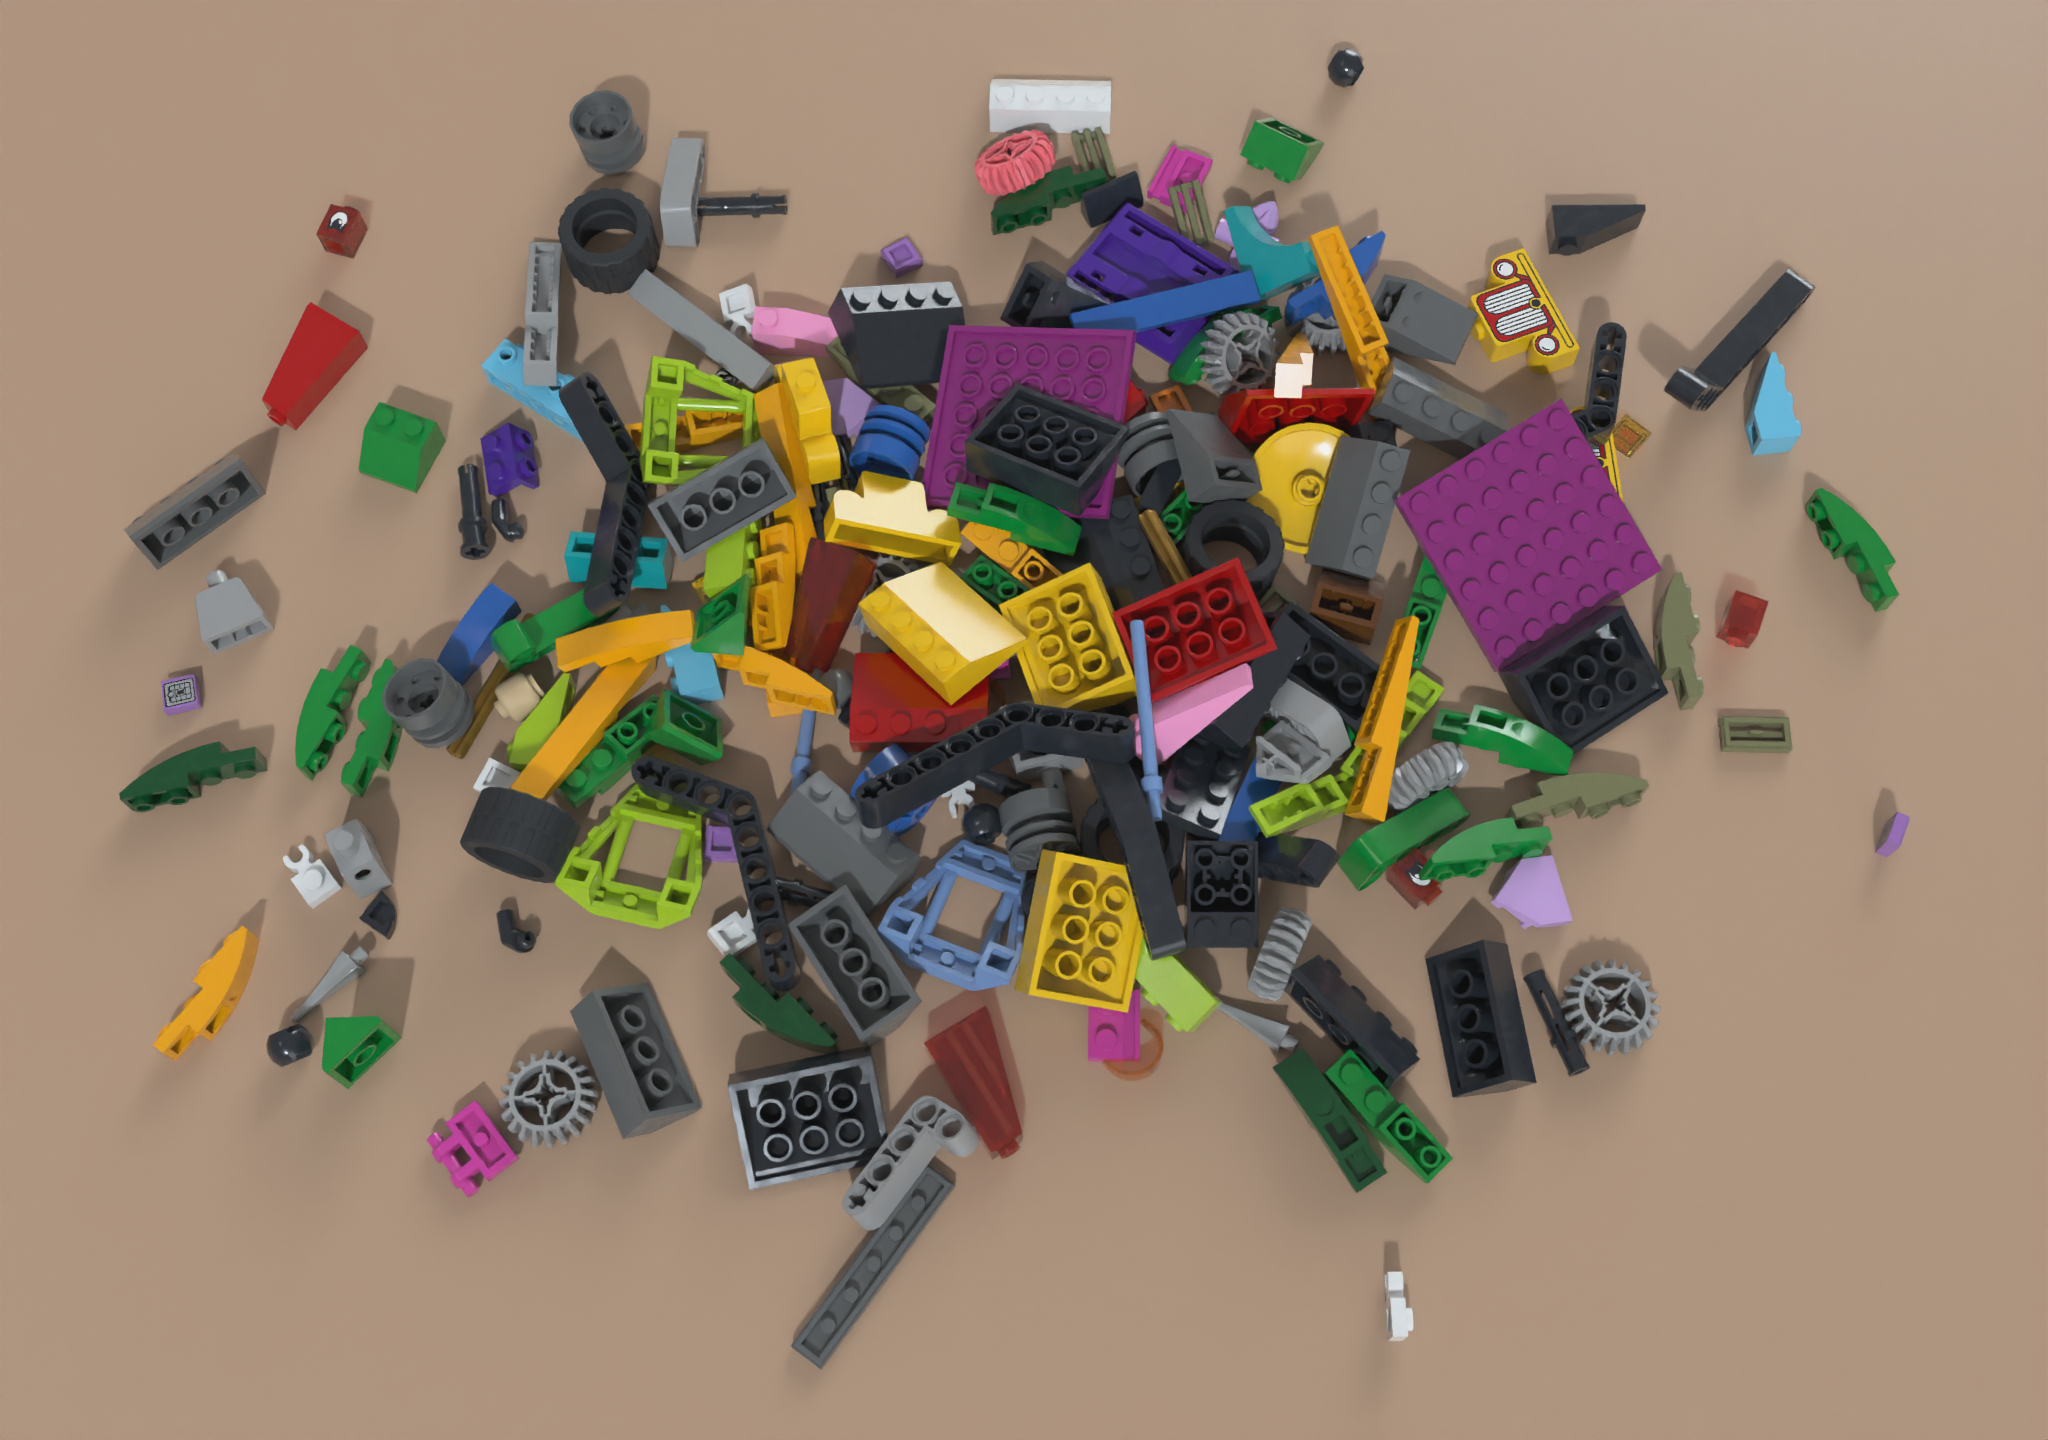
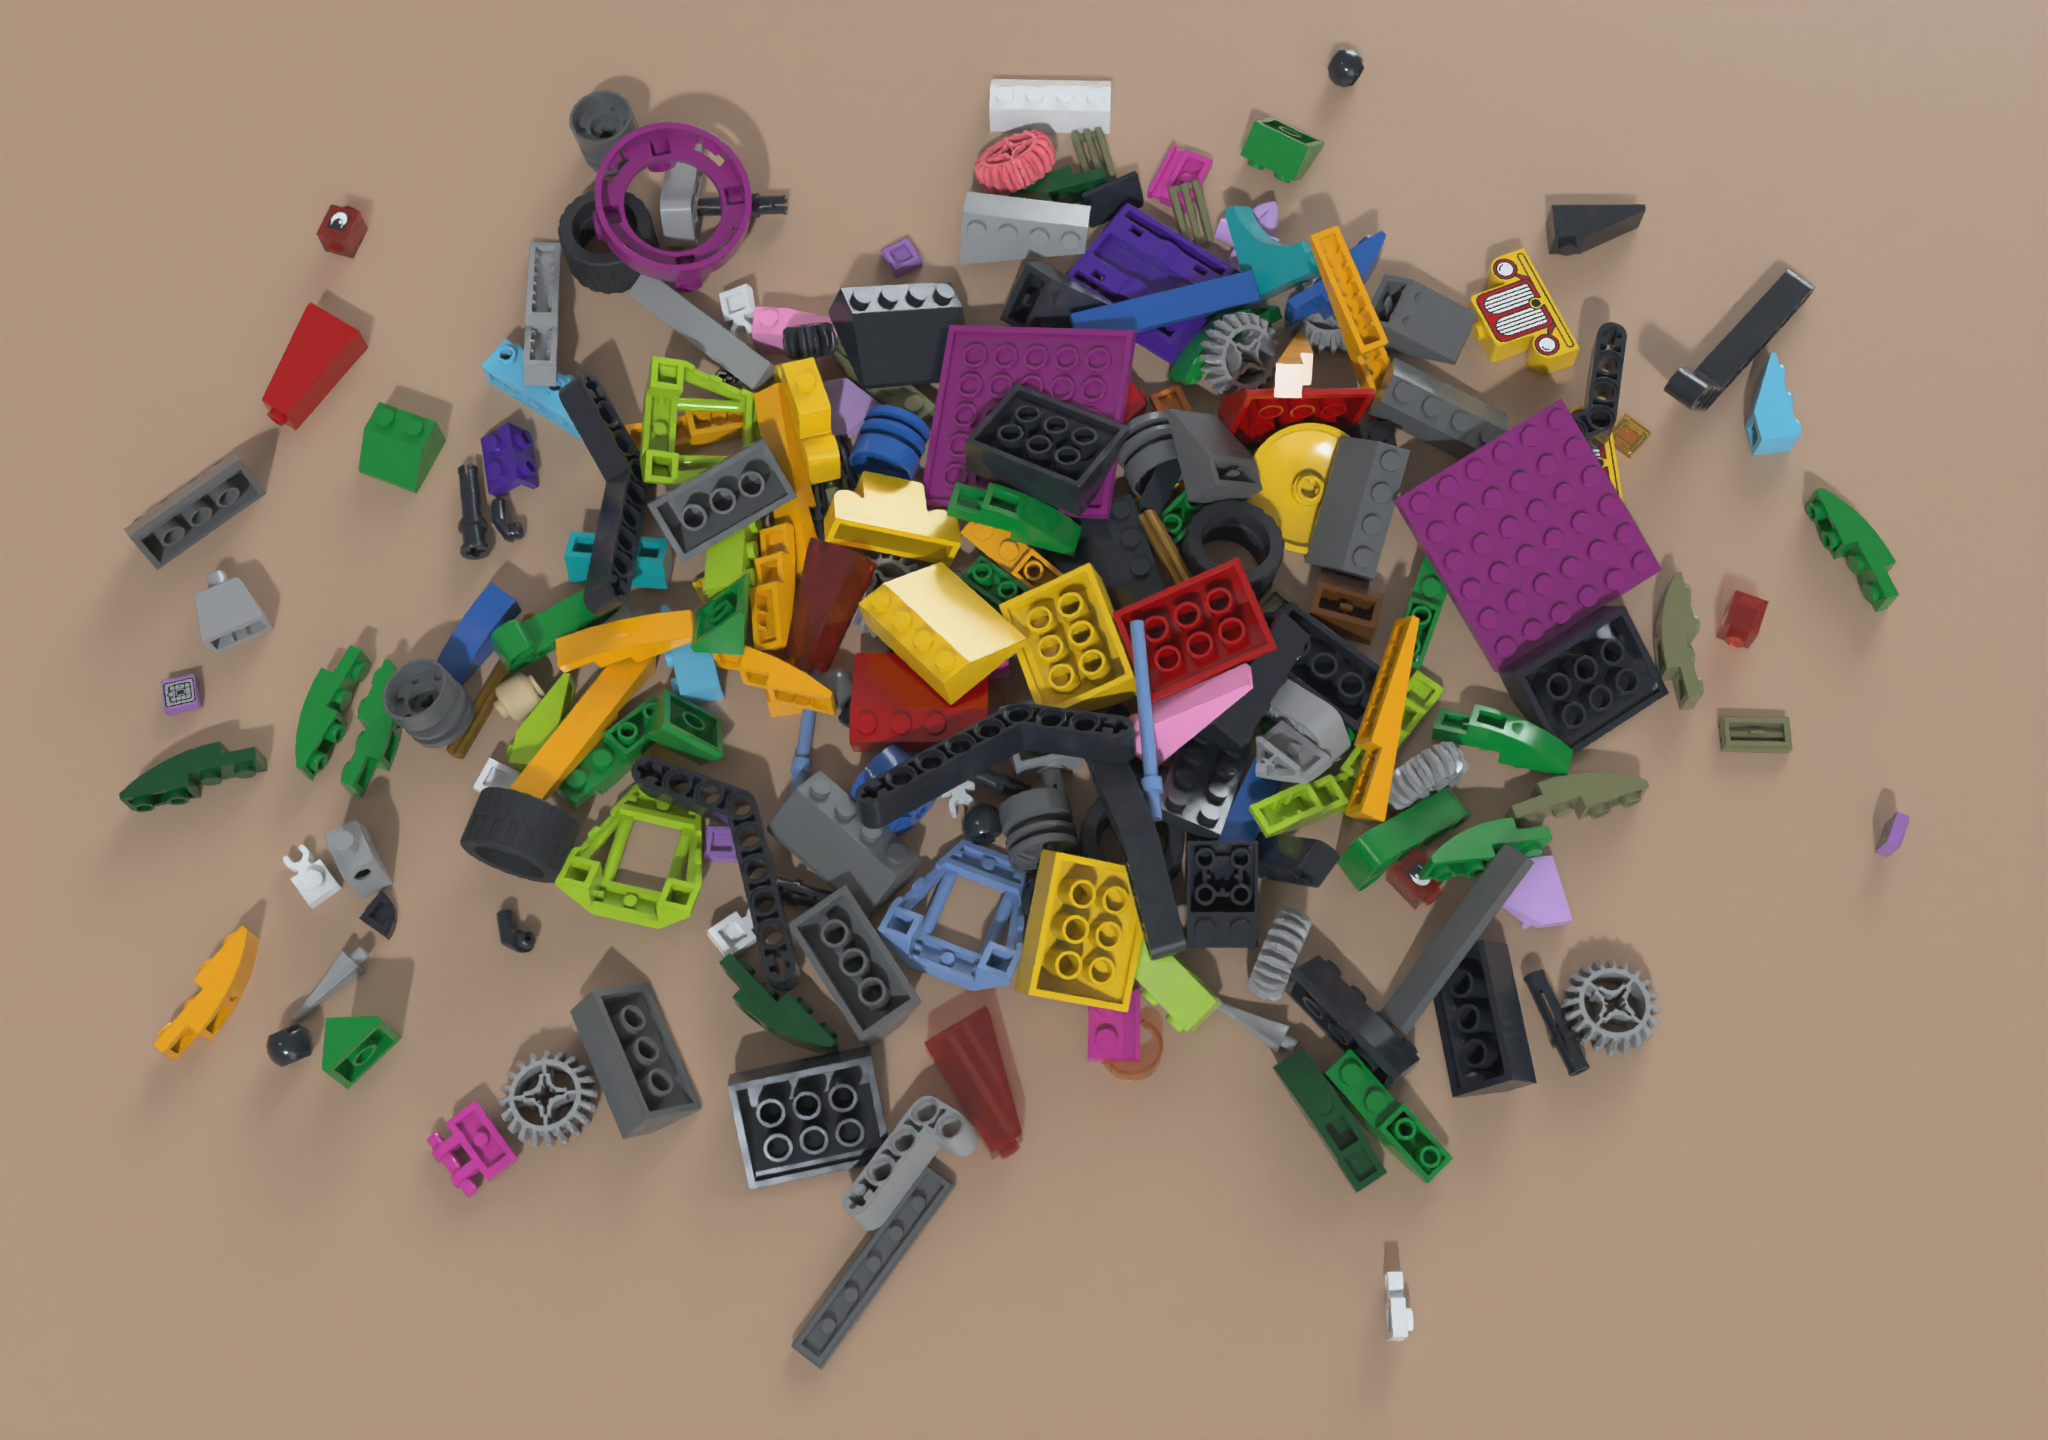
(659, 149): none -> magenta piece
(809, 340): none -> black gear
(1020, 228): none -> light grey wedge
(1456, 938): none -> dark grey tile

